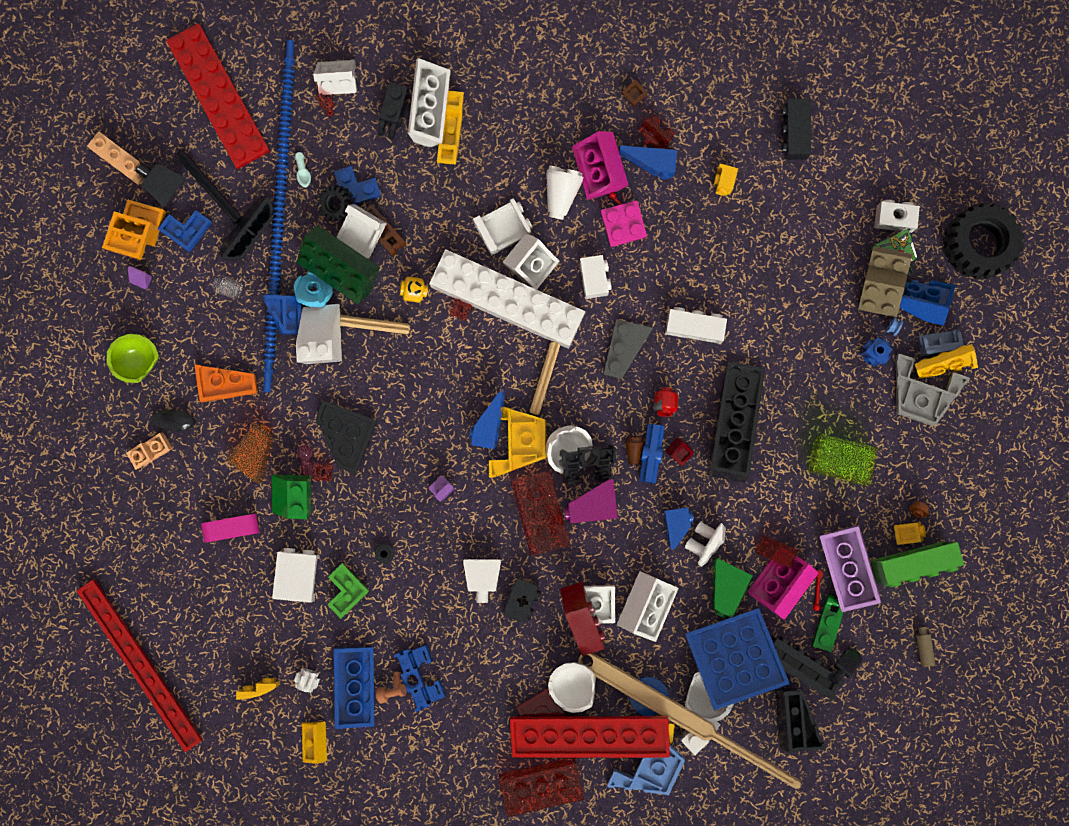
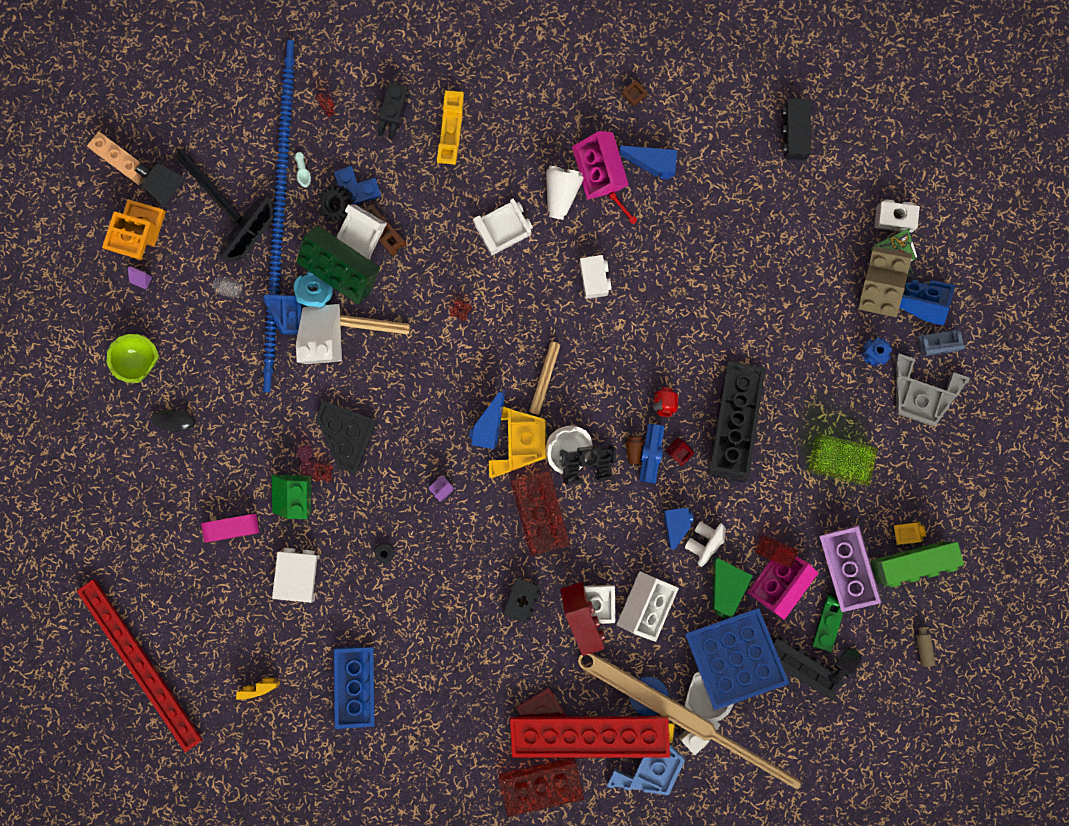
(149, 451): light nougat slope -> none
(187, 234): blue plate -> none
(218, 96): red plate -> none
(223, 384): orange wing -> none
(253, 452): clear orange slope -> none
(306, 680): white gear -> none
(314, 742): yellow slope -> none
(336, 77): white bracket -> none
(351, 590): bright green plate -> none
(383, 694): nougat piece -> none
(408, 662): blue piece -> none
(413, 289): yellow head -> none
(428, 103): white slope -> none
(482, 576): white torso -> none
(507, 299): white brick -> none
(531, 261): white slope -> none
(573, 687): white cylinder -> none
(593, 505): magenta slope -> none
(623, 223): dark pink plate -> none
(624, 347): dark grey wing -> none
(655, 134): clear red hips -> none
(695, 325): white brick -> none
(725, 180): yellow brick -> none
(795, 722): black wedge -> none
(816, 606): red hinge -> none
(894, 326): medium blue bush -> none
(919, 509): dark orange plate -> none
(952, 360): yellow wing -> none
(1000, 224): black tyre -> none

